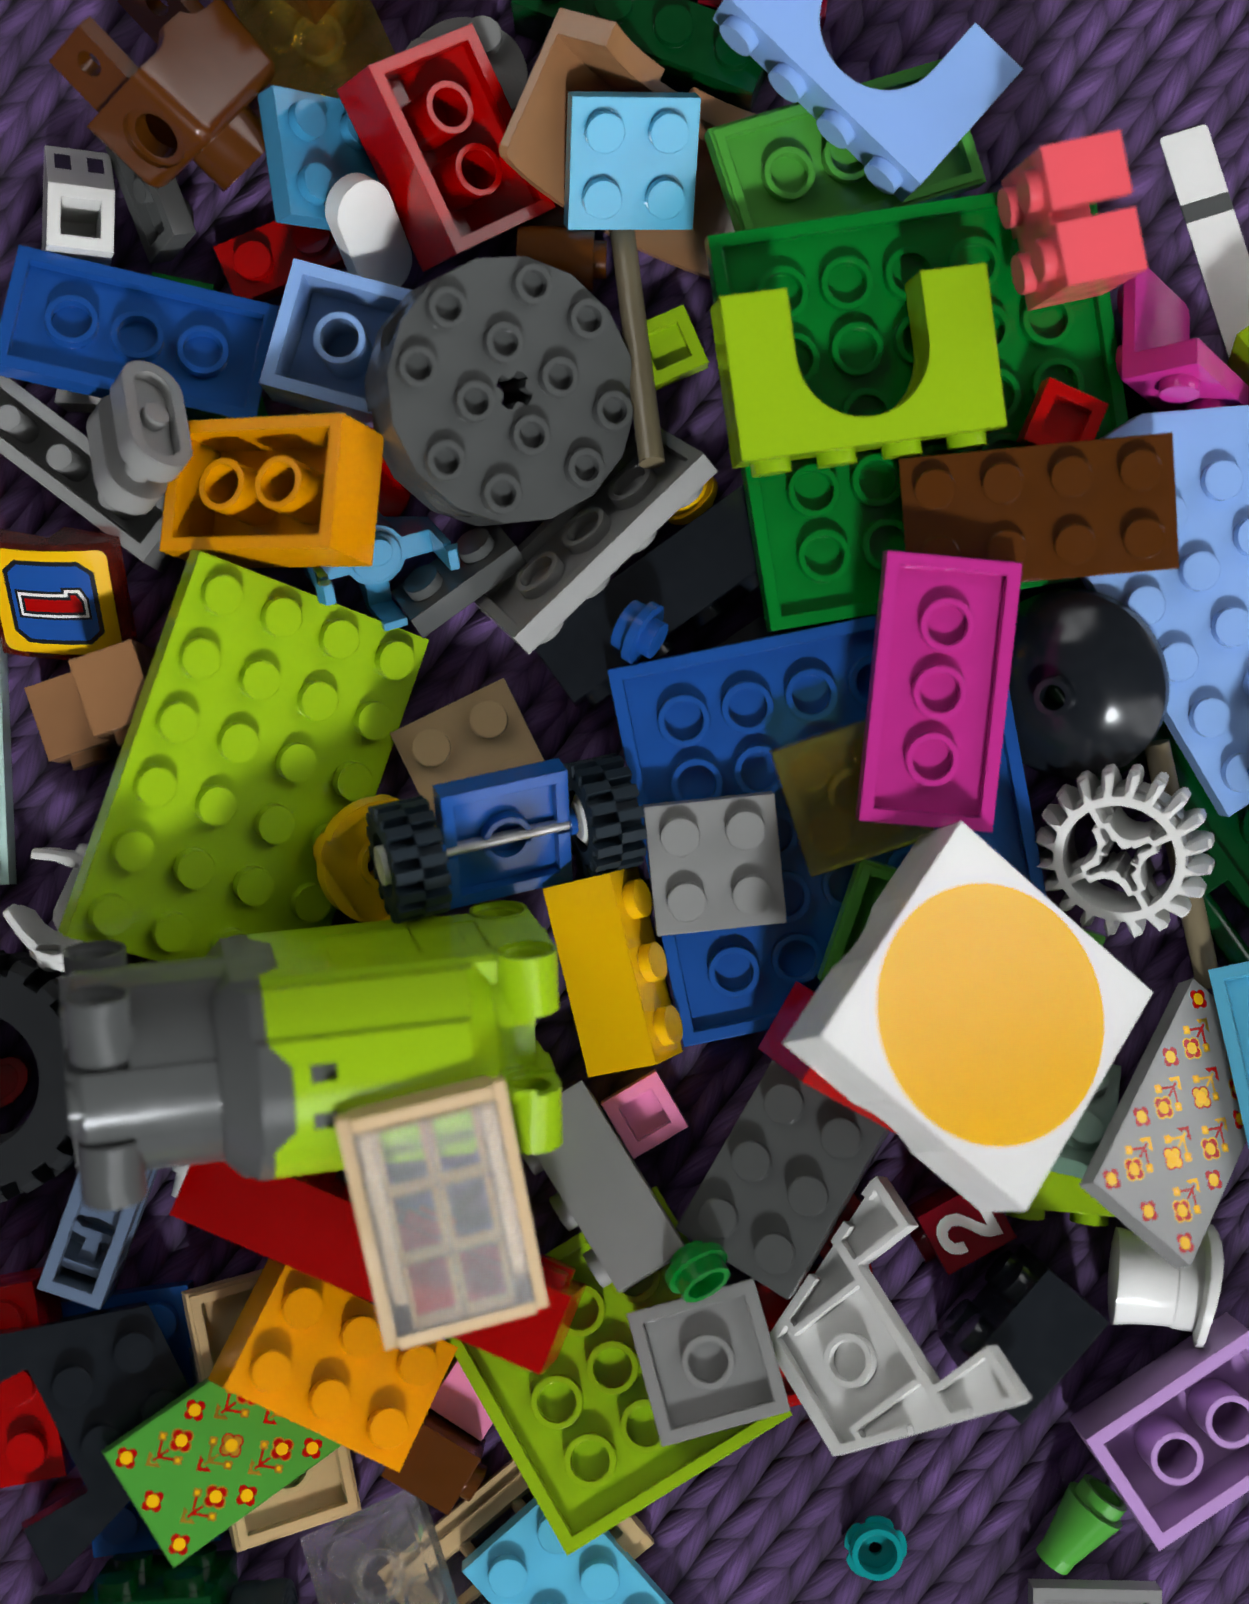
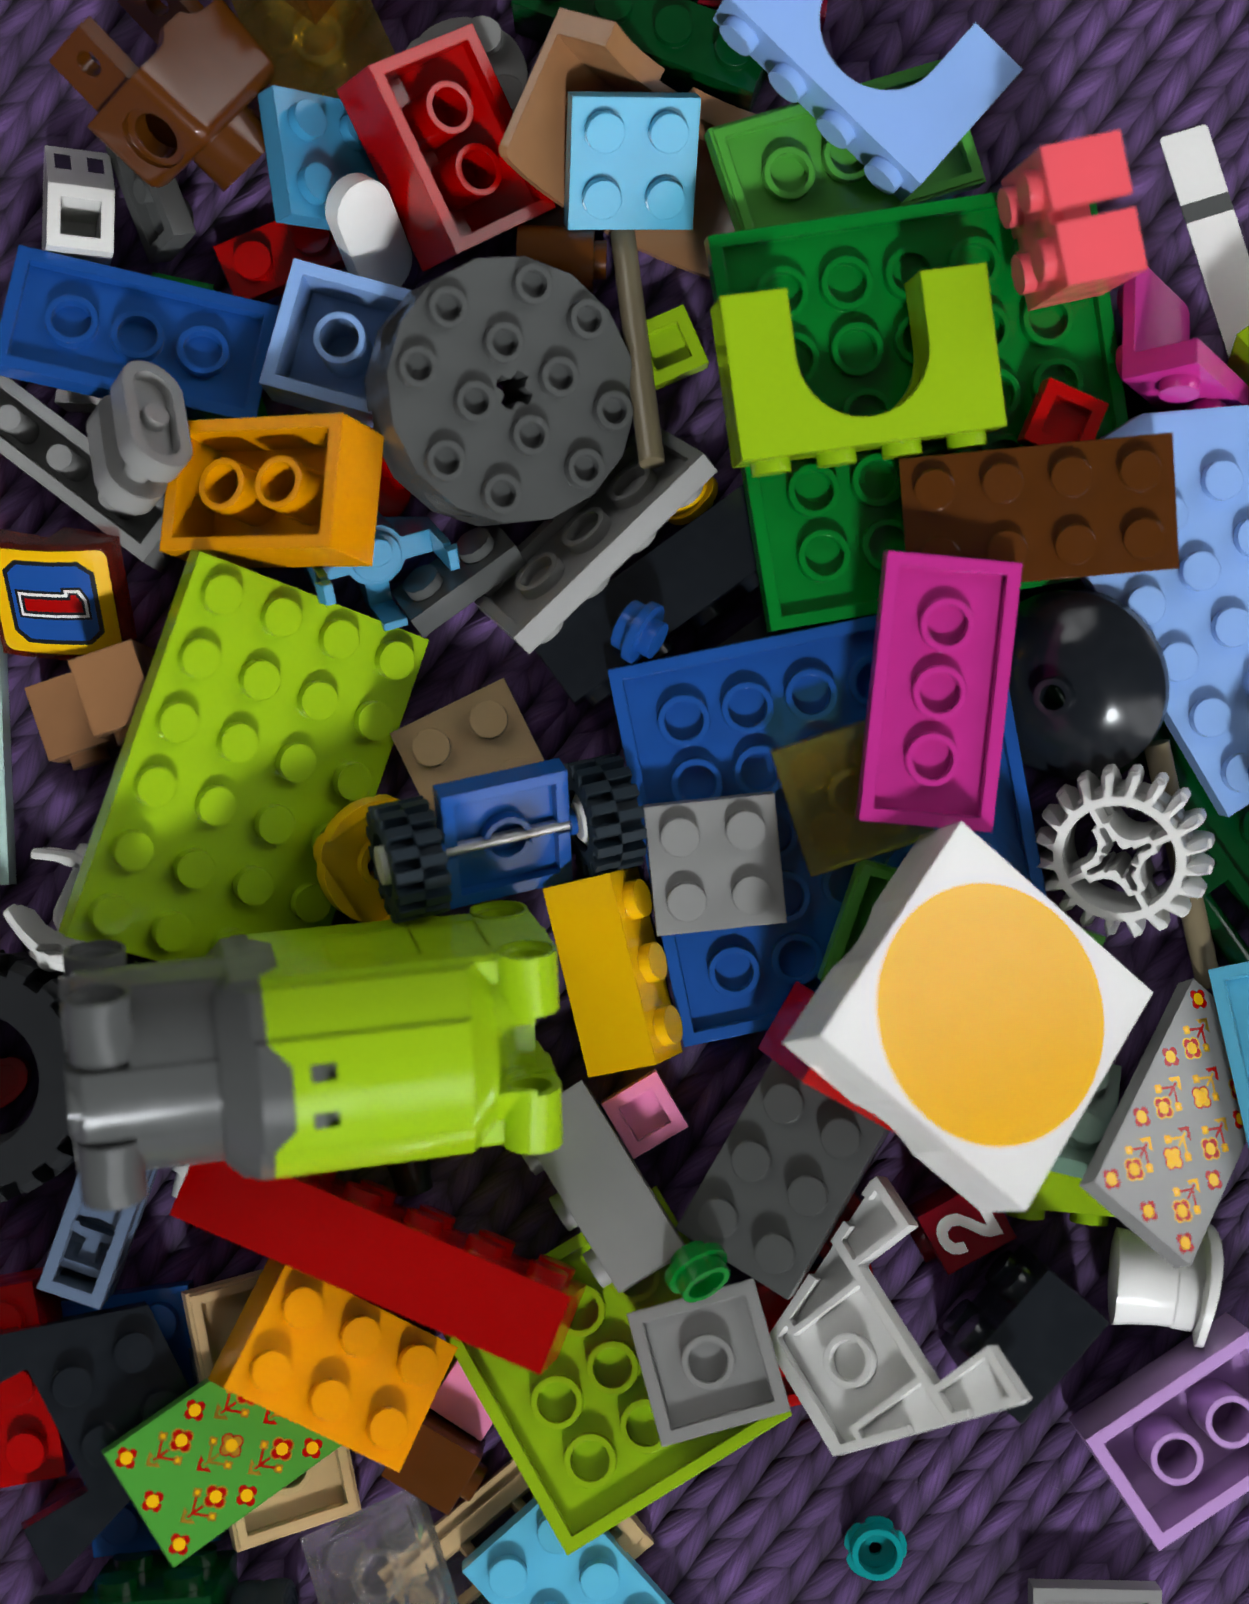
(442, 1211): clear piece -> none
(1082, 1522): bright green cone -> none

